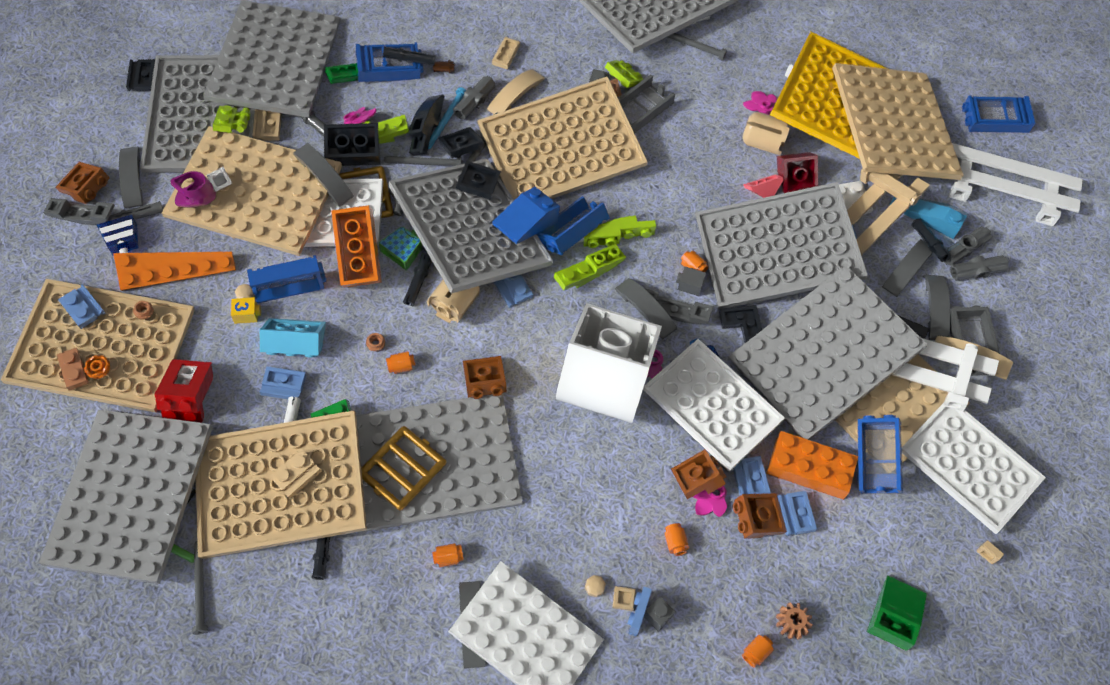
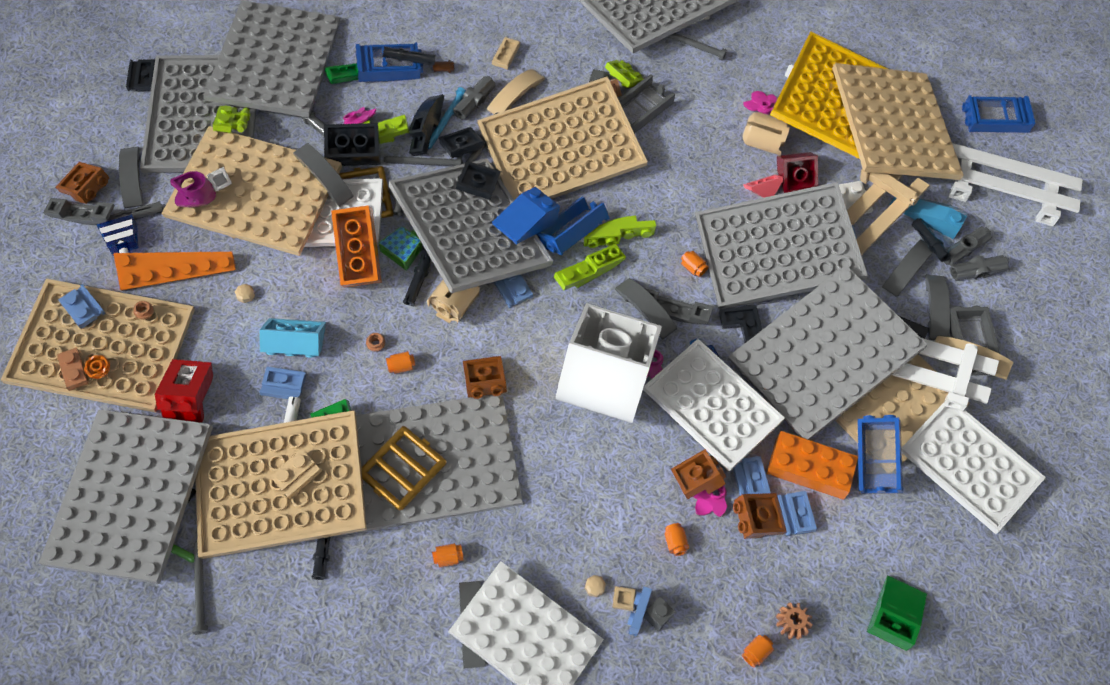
(245, 310): yellow brick -> none
(266, 125): tan plate -> none
(287, 279): blue door -> none
(690, 281): dark grey brick -> none
(990, 552): tan tile -> none

